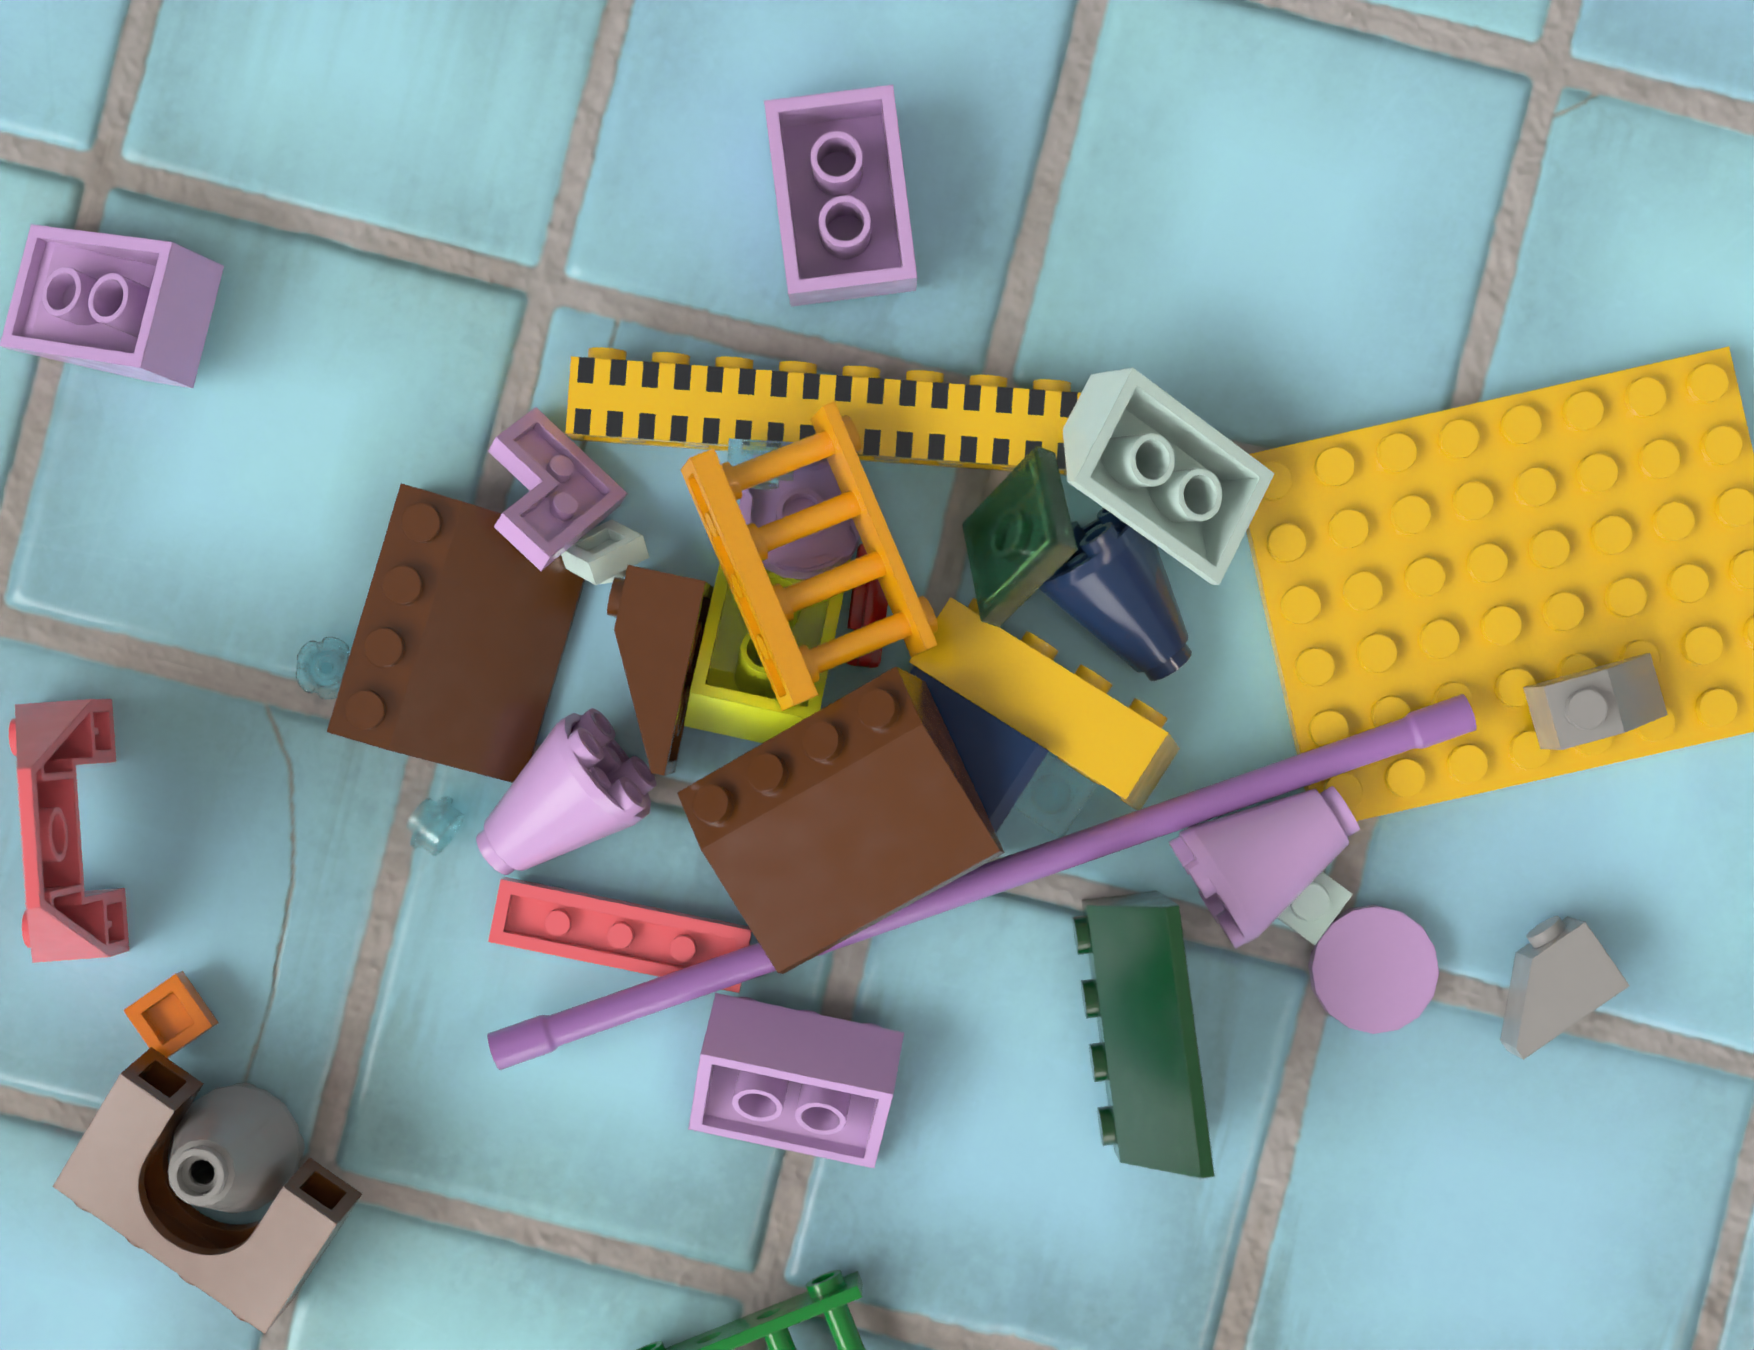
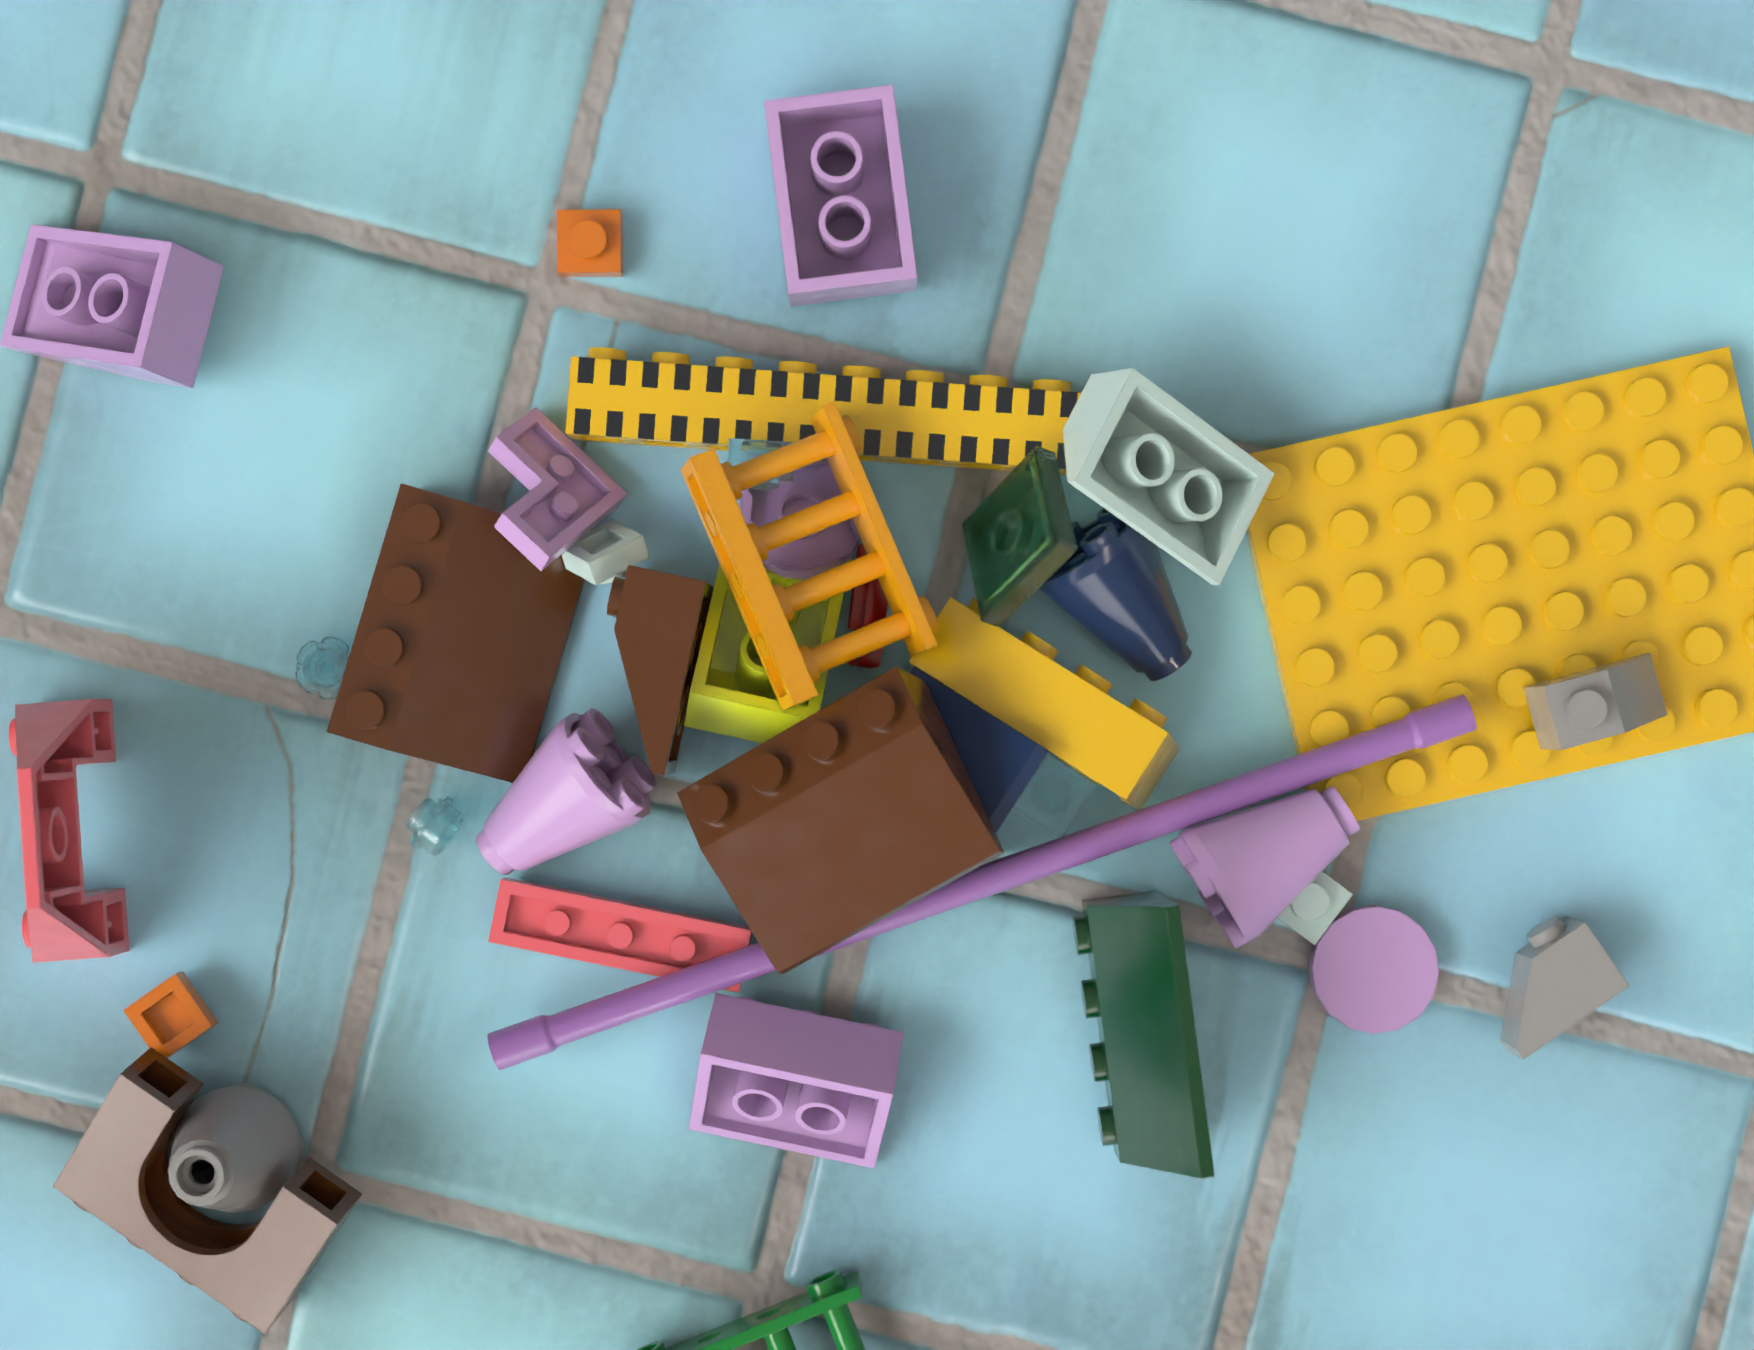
(590, 242): none -> orange plate

